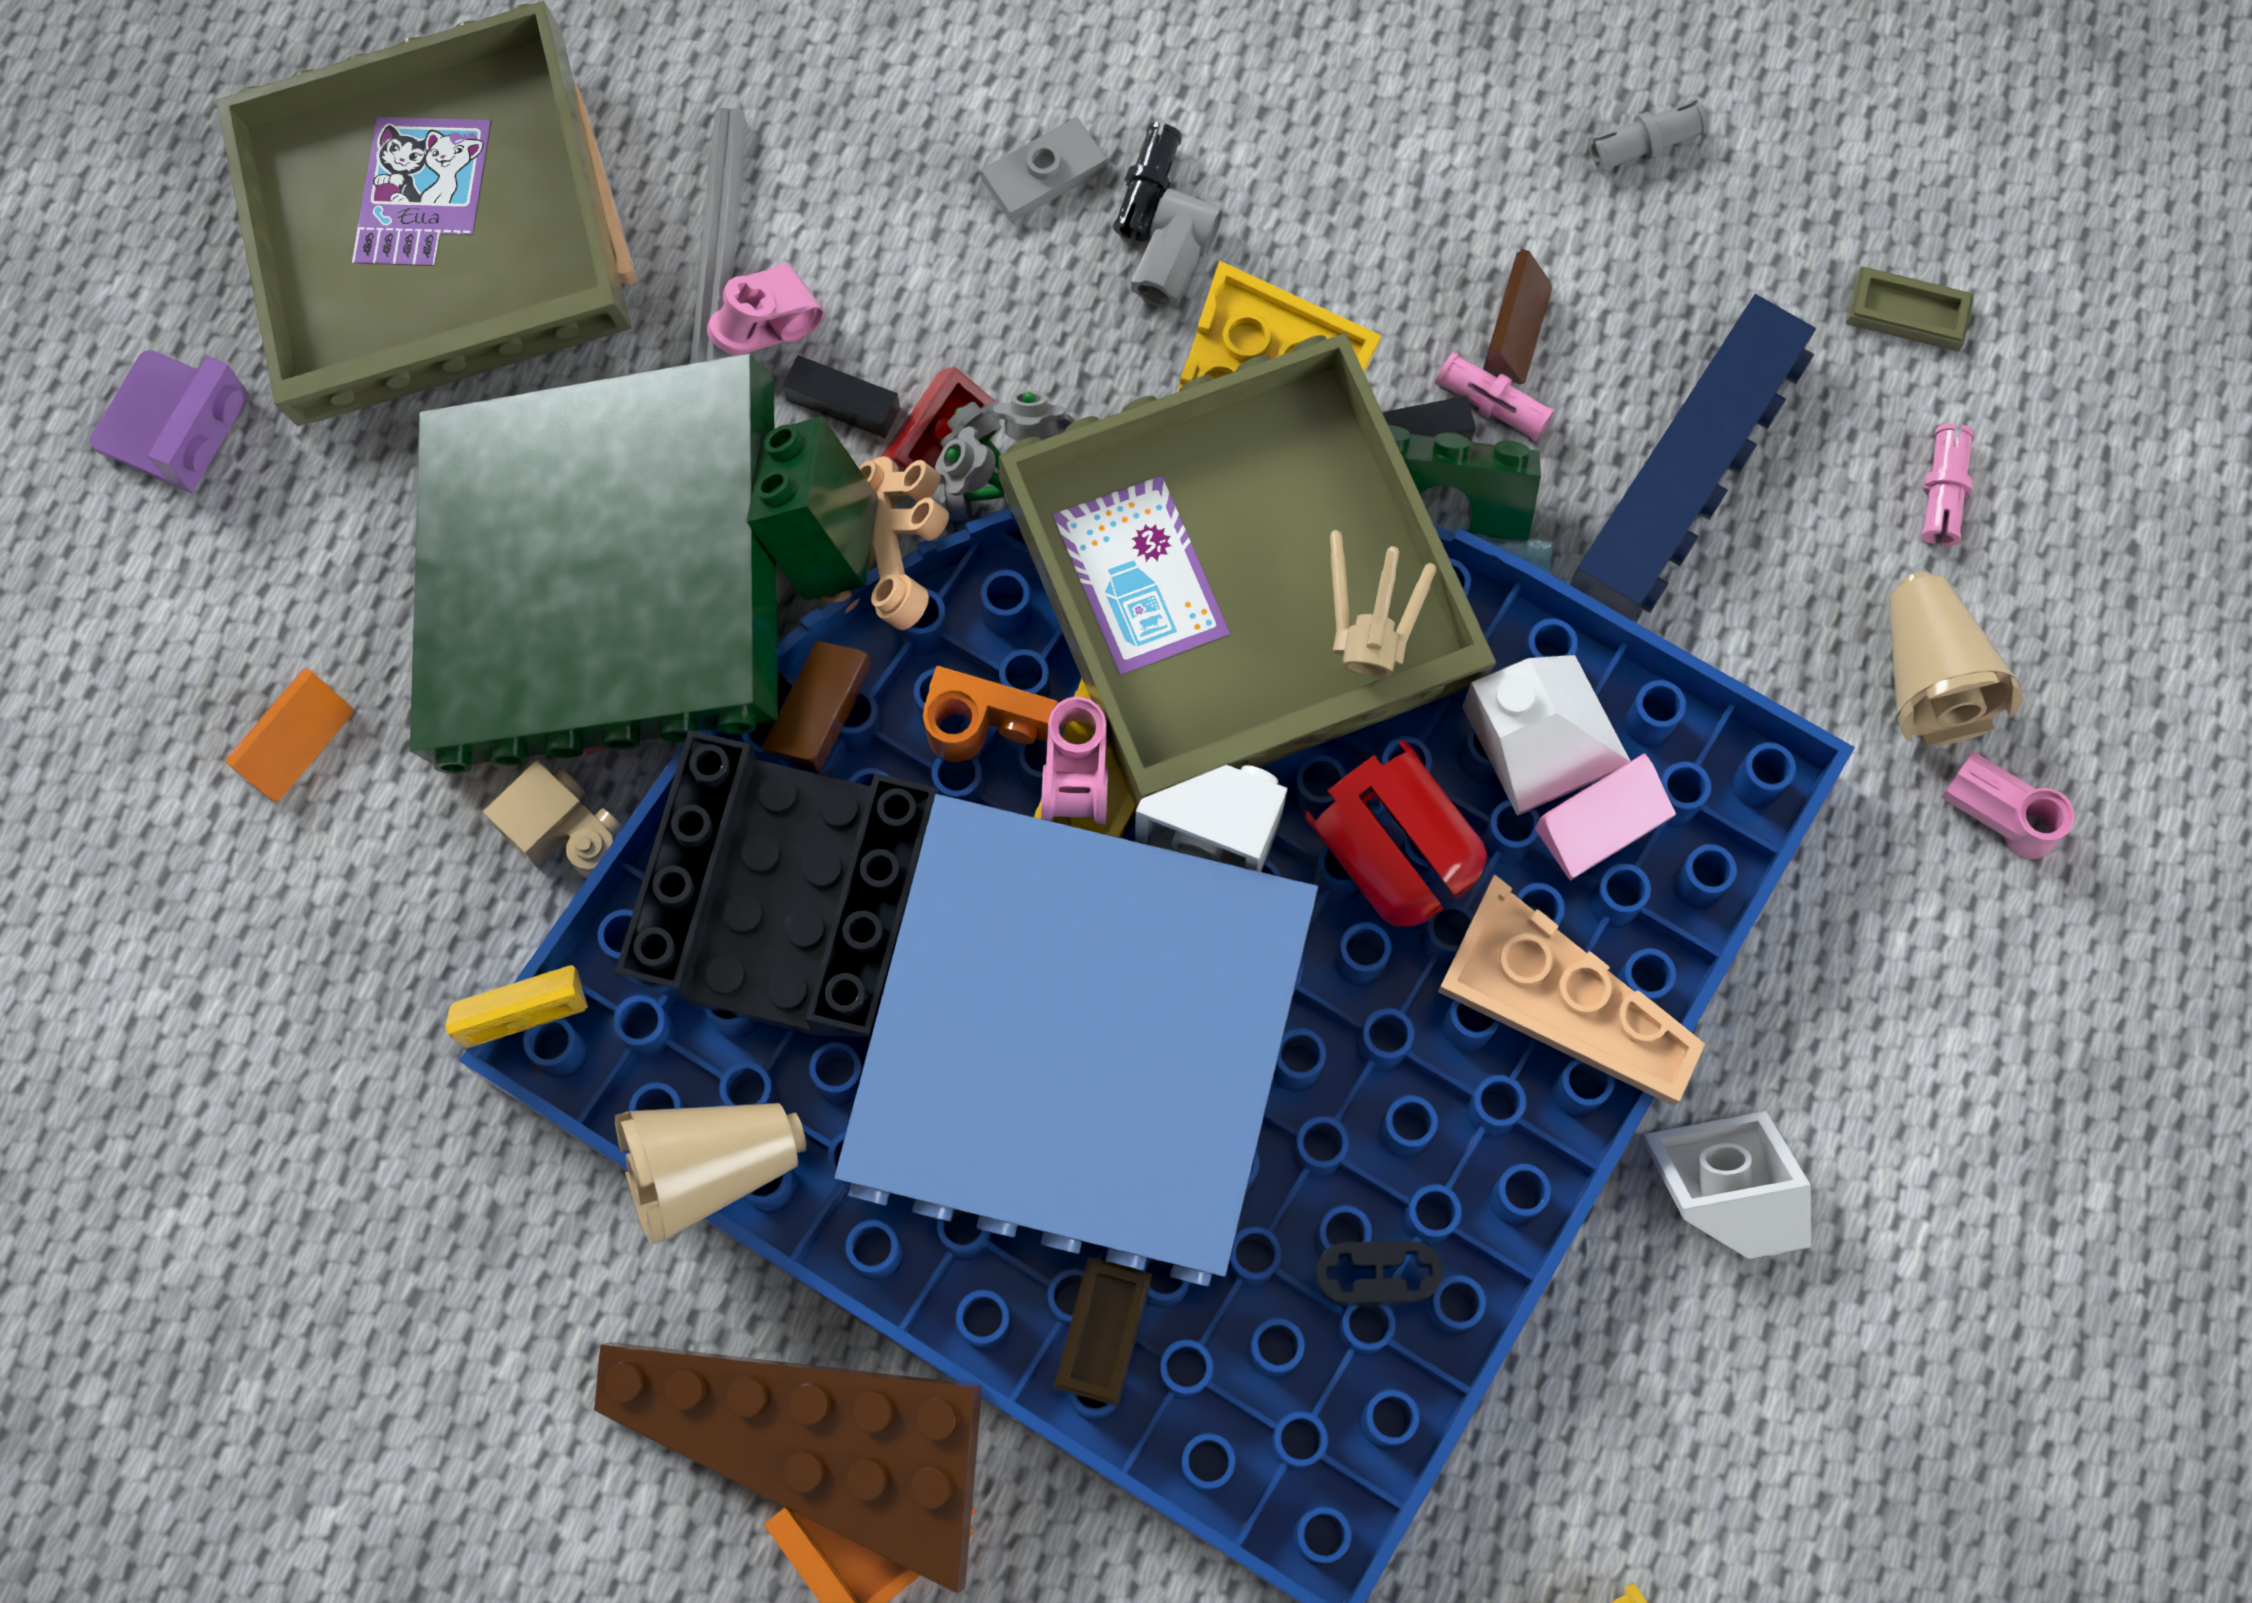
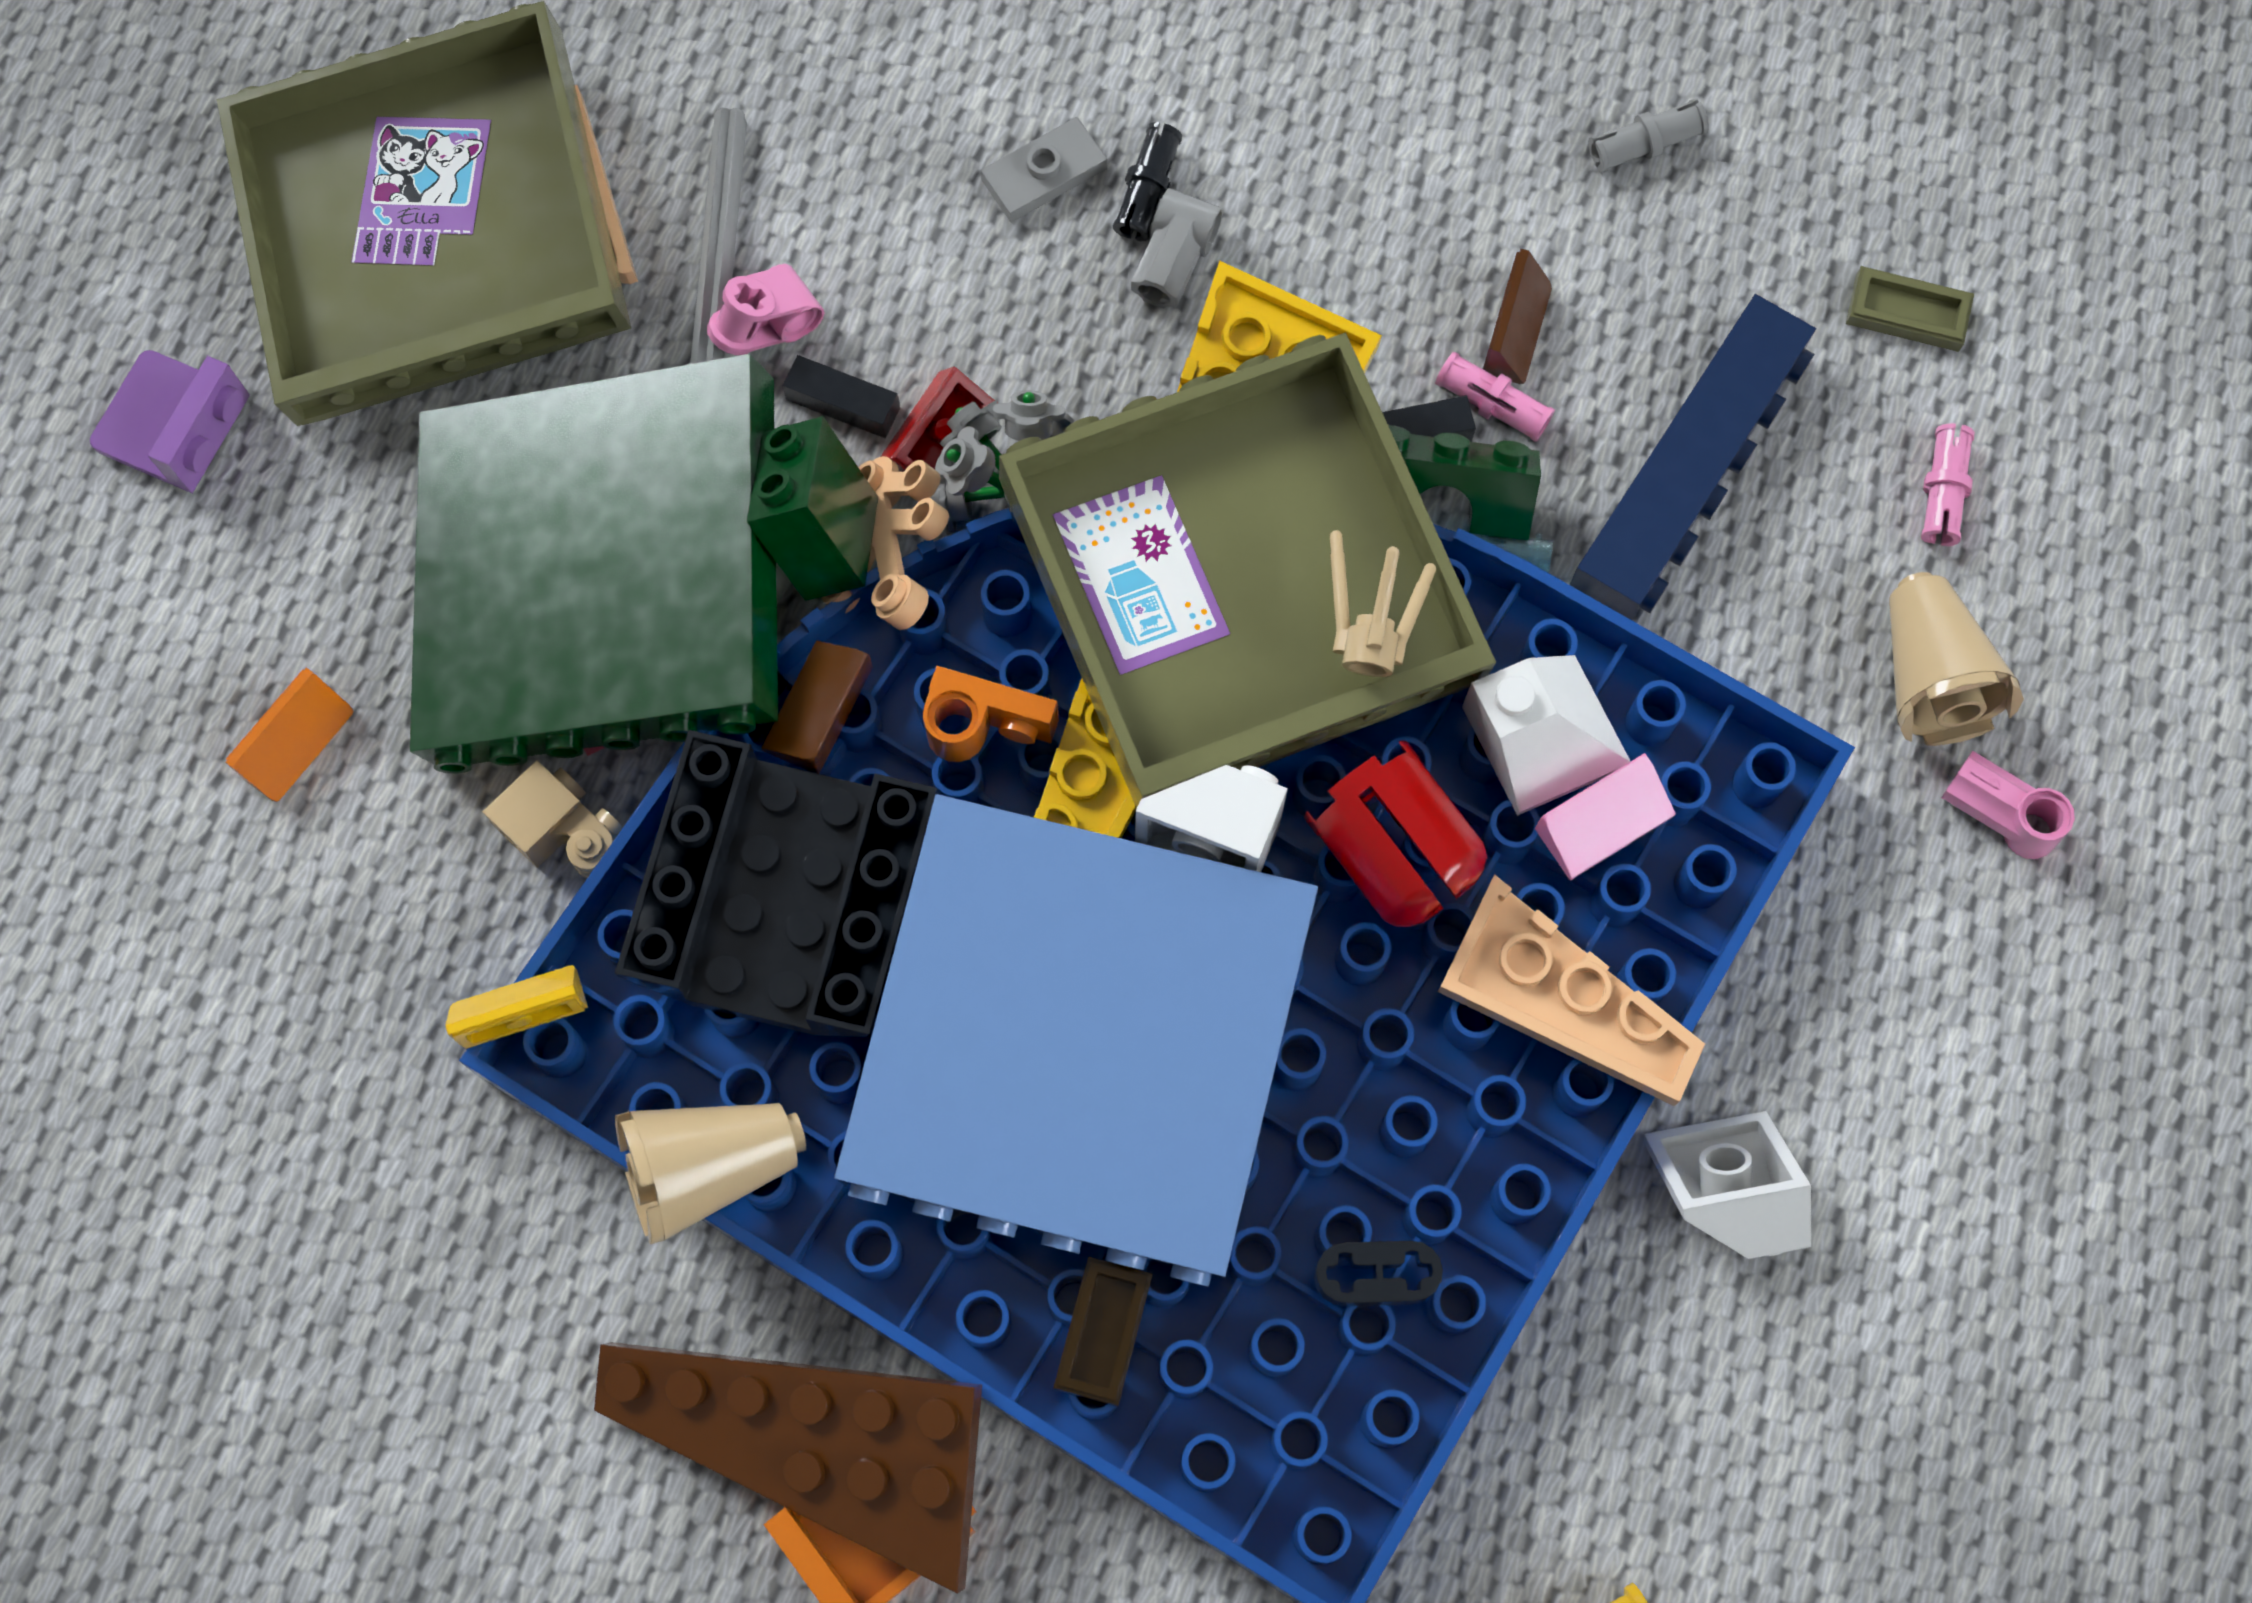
(1075, 774): bright pink piece -> none

